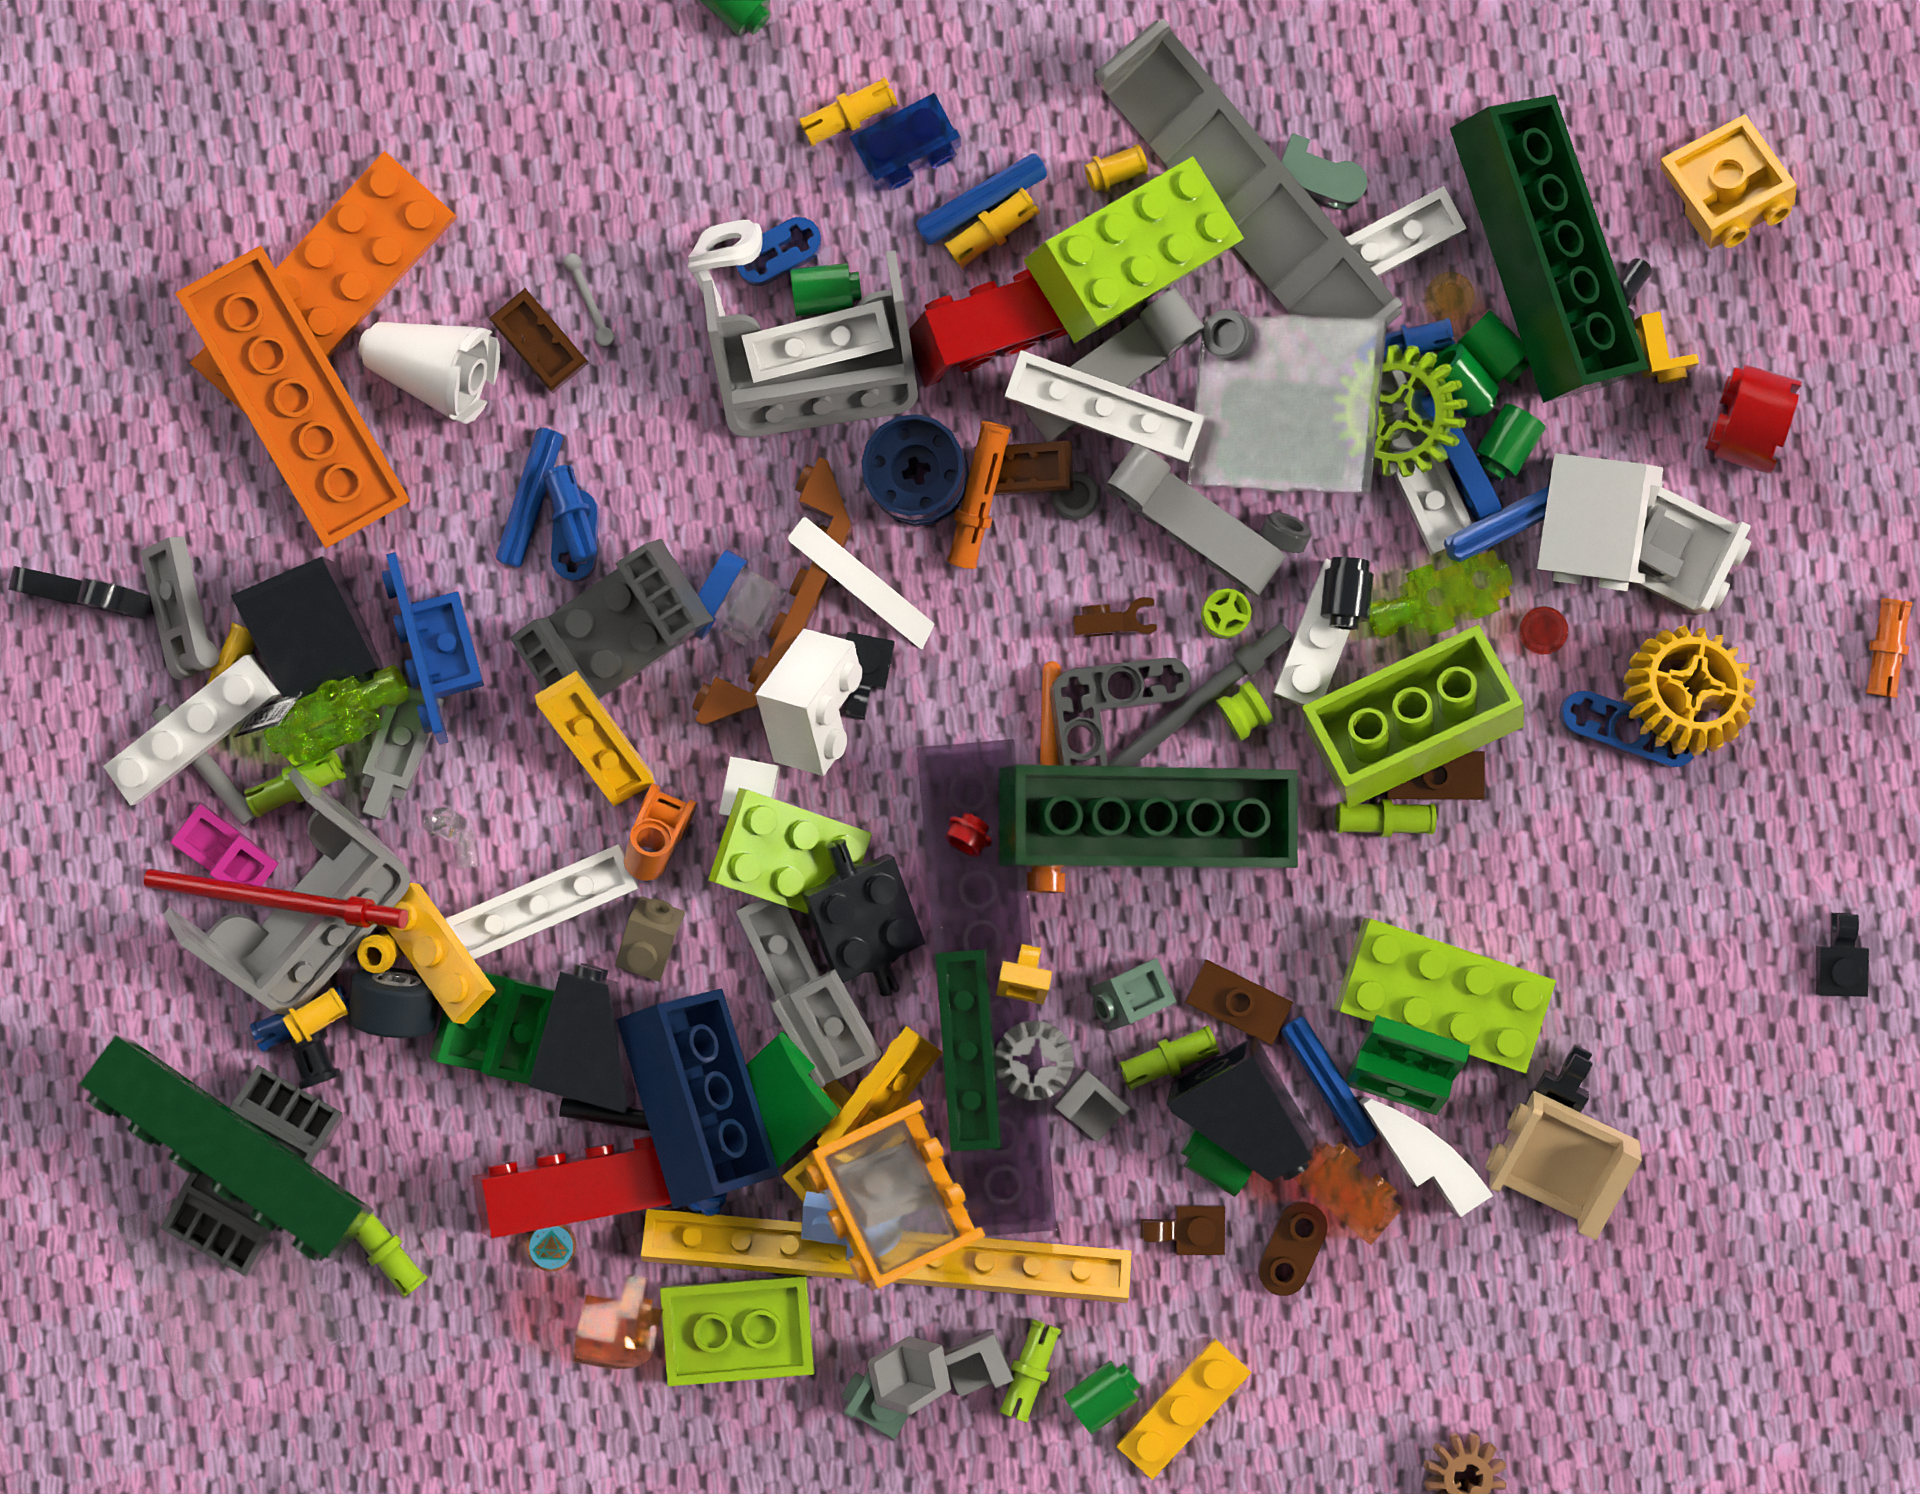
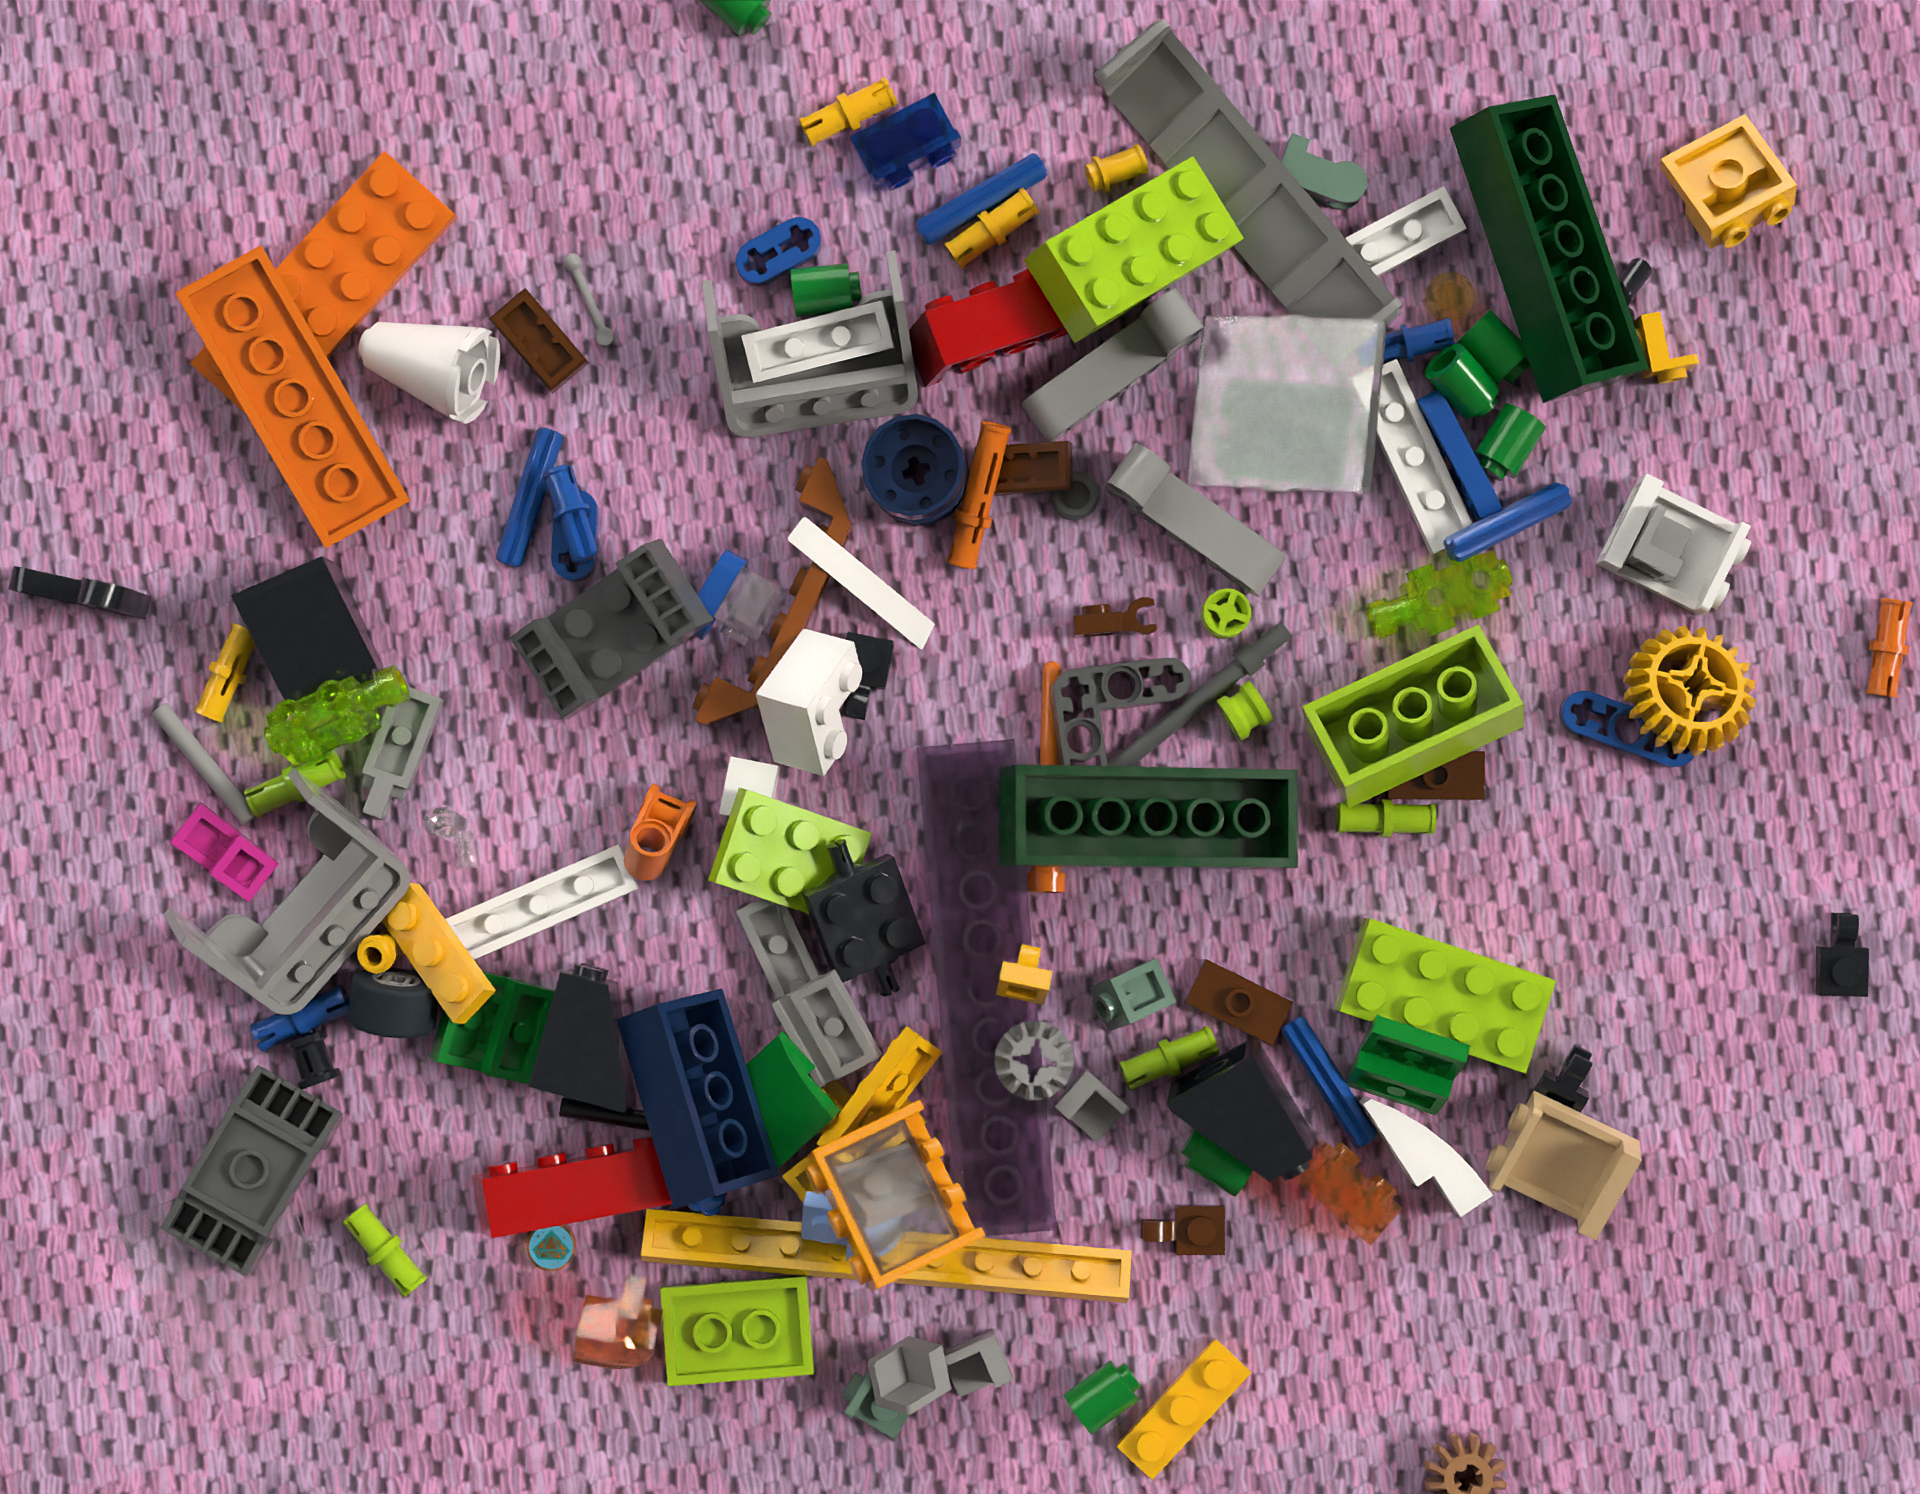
(177, 608): light grey plate -> none
(191, 729): white plate -> none
(226, 1147): dark green brick -> none
(268, 716): sticker -> none
(314, 1015): yellow pin -> none
(355, 911): red bar -> none
(440, 646): blue bracket -> none
(594, 738): yellow plate -> none
(649, 938): dark tan bracket -> none
(743, 252): white piece -> none
(968, 834): red plate -> none
(968, 1050): dark green plate -> none
(1030, 1370): lime pin -> none
(1104, 406): white plate -> none
(1228, 335): dark grey tile -> none
(1286, 532): dark grey tile -> none
(1291, 1248): reddish brown plate -> none
(1312, 652): white plate -> none
(1347, 592): black brick -> none
(1420, 421): lime gear -> none
(1543, 630): clear red plate -> none
(1596, 520): white panel -> none
(1755, 419): red brick -> none

